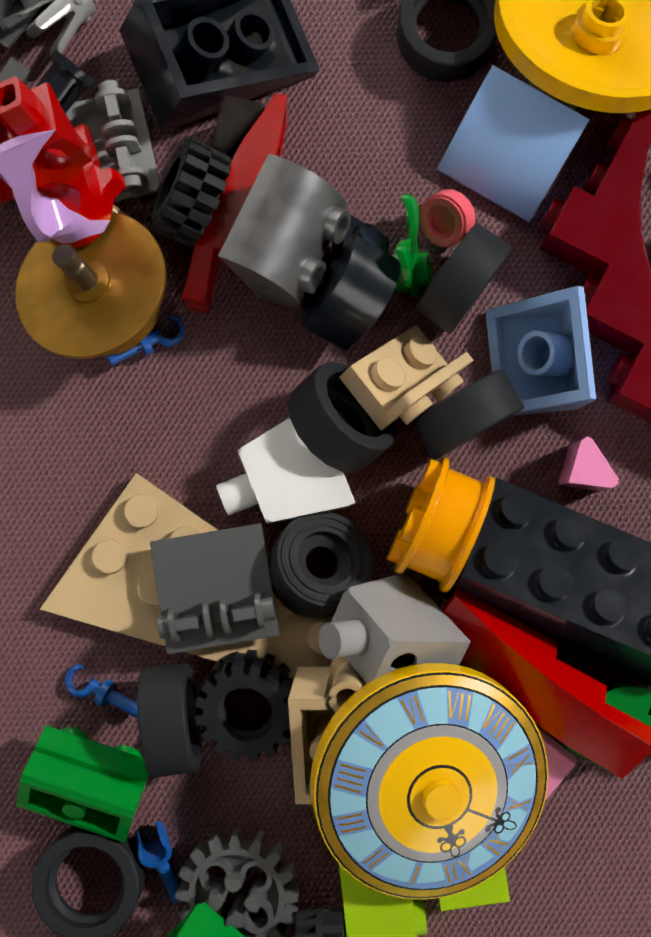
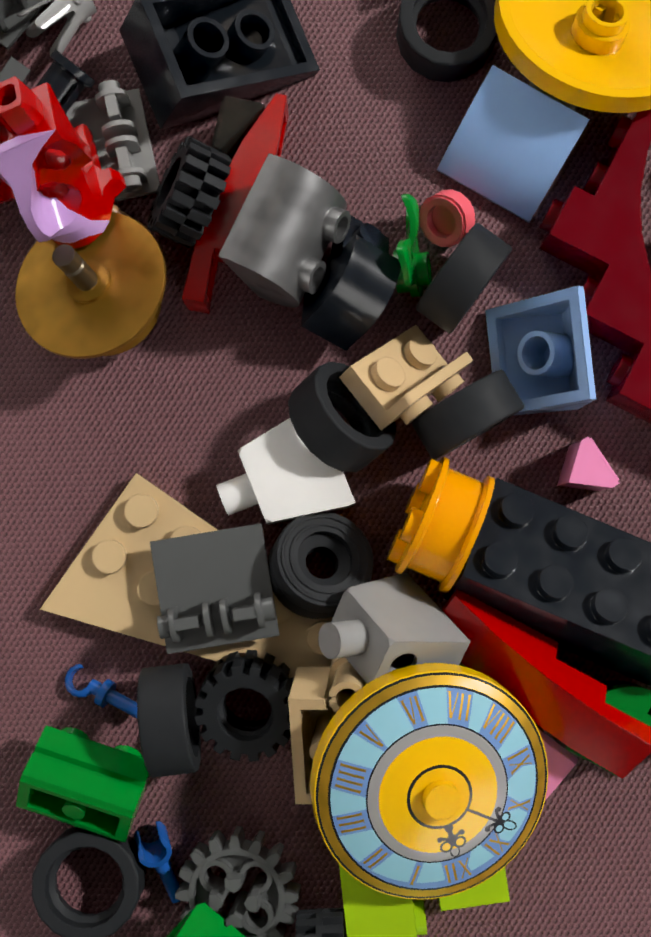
(151, 339): blue hand -> none

